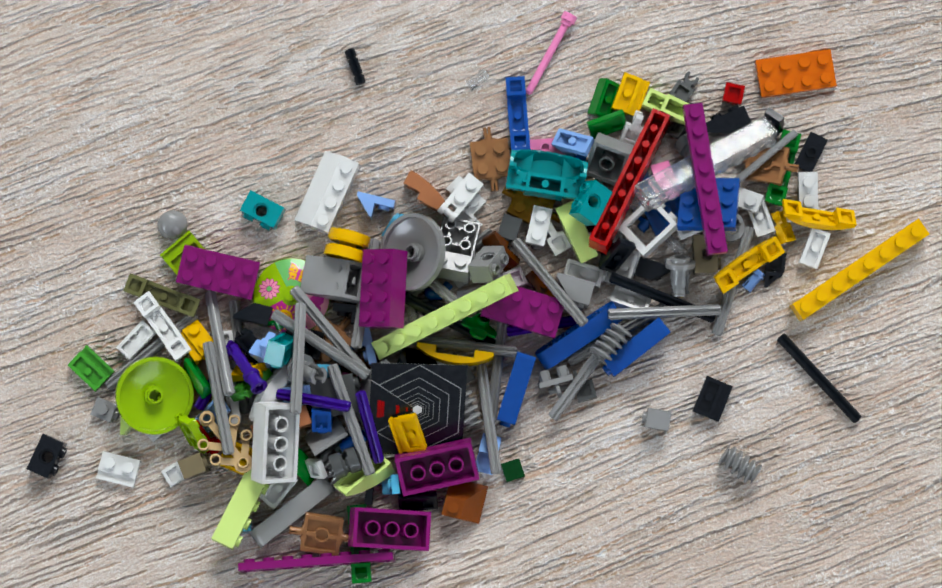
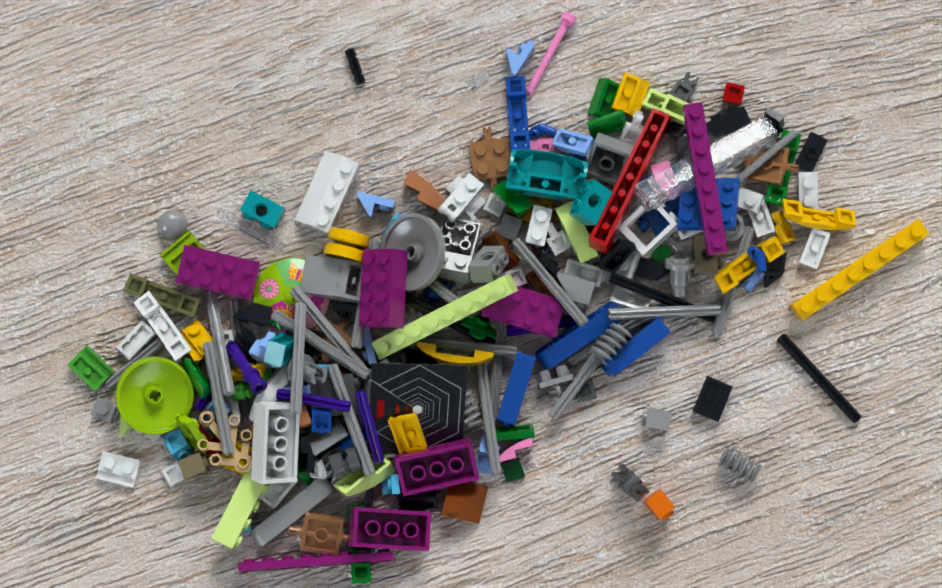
(39, 465): black brick -> none
(178, 444): none -> medium azure bracket
(250, 230): none -> clear axle
(306, 458): none -> black slope
(494, 206): none -> white tile
(510, 452): none -> bright pink slope
(513, 199): none -> green slope
(515, 433): none -> green plate
(517, 61): none -> light blue slope
(542, 129): none -> blue arm
(549, 264): none -> black bracket
(630, 482): none -> flat silver pin
(659, 505): none -> orange brick
(661, 253): none -> green tile
(759, 257): none -> blue arm
(795, 73): orange plate -> none

